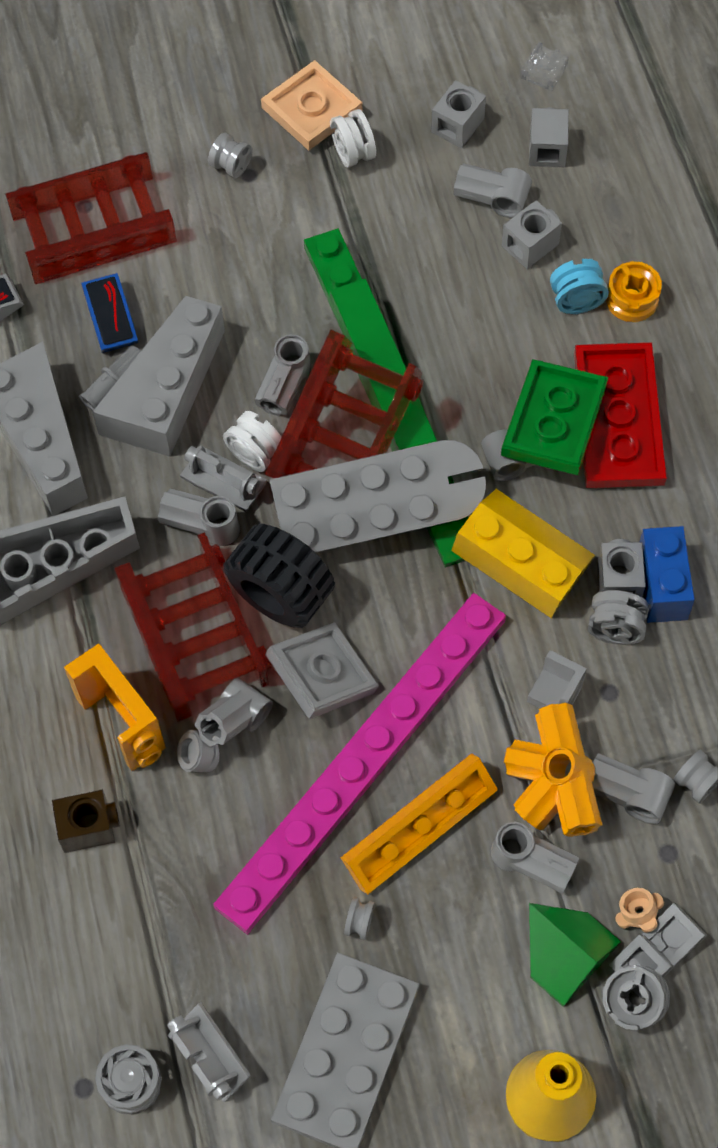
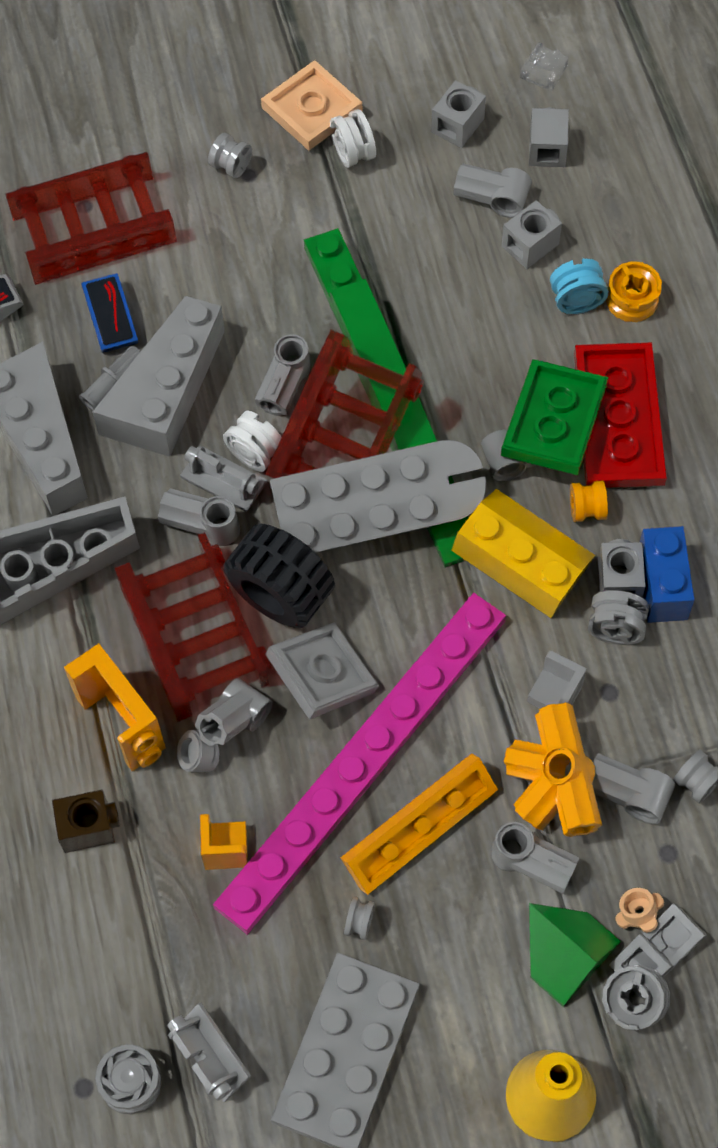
(223, 844): none -> light orange panel
(588, 501): none -> light orange wheel

